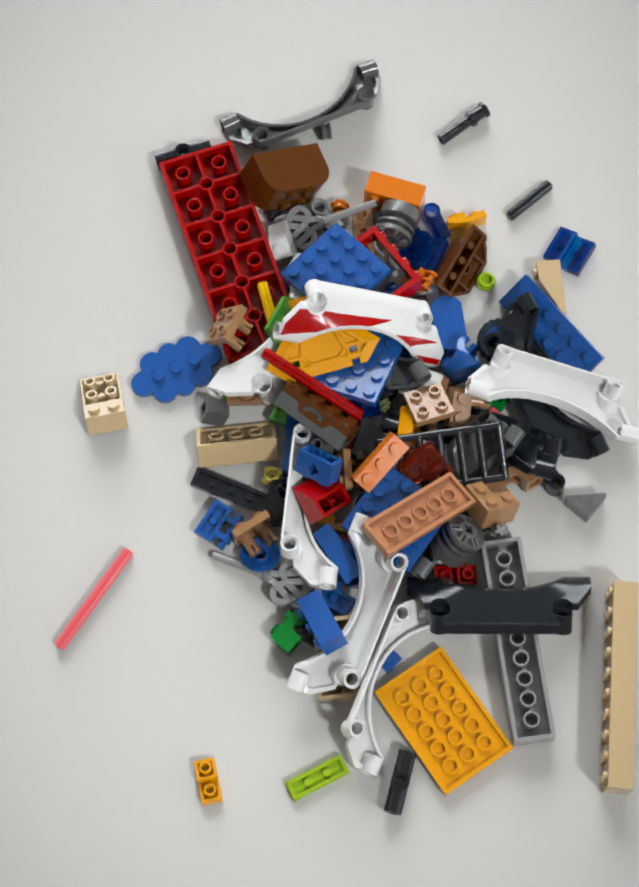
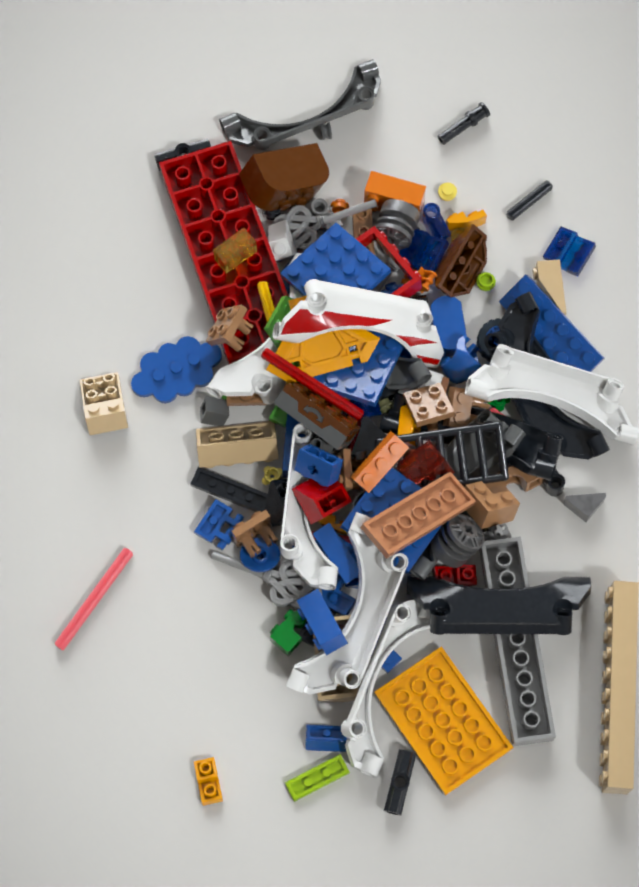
(235, 250): none -> clear yellow brick
(325, 738): none -> blue slope
(447, 191): none -> light yellow plate

